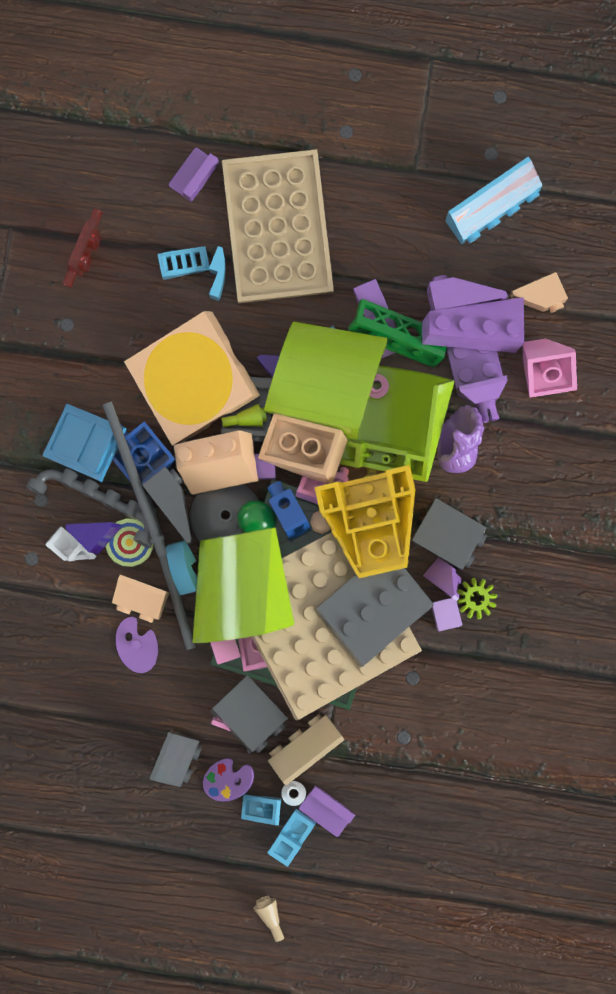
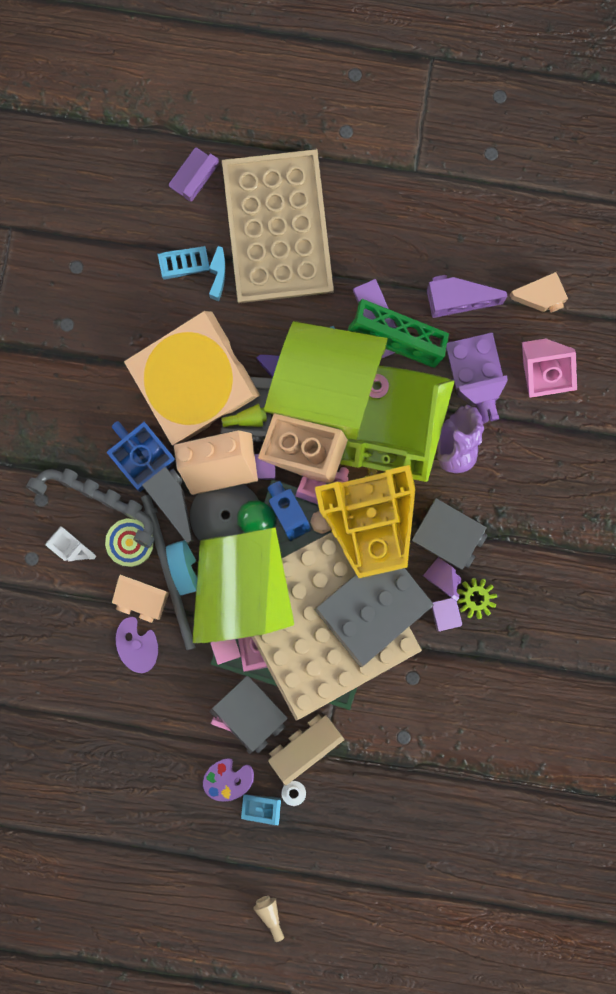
(82, 443): dark azure piece -> none
(87, 241): clear red plate -> none
(93, 535): dark purple slope -> none
(156, 538): dark grey bar -> none
(175, 759): dark grey slope -> none
(291, 837): medium azure slope -> none
(326, 811): medium lavender panel -> none
(477, 326): medium lavender wedge -> none
(494, 201): medium azure slope -> none

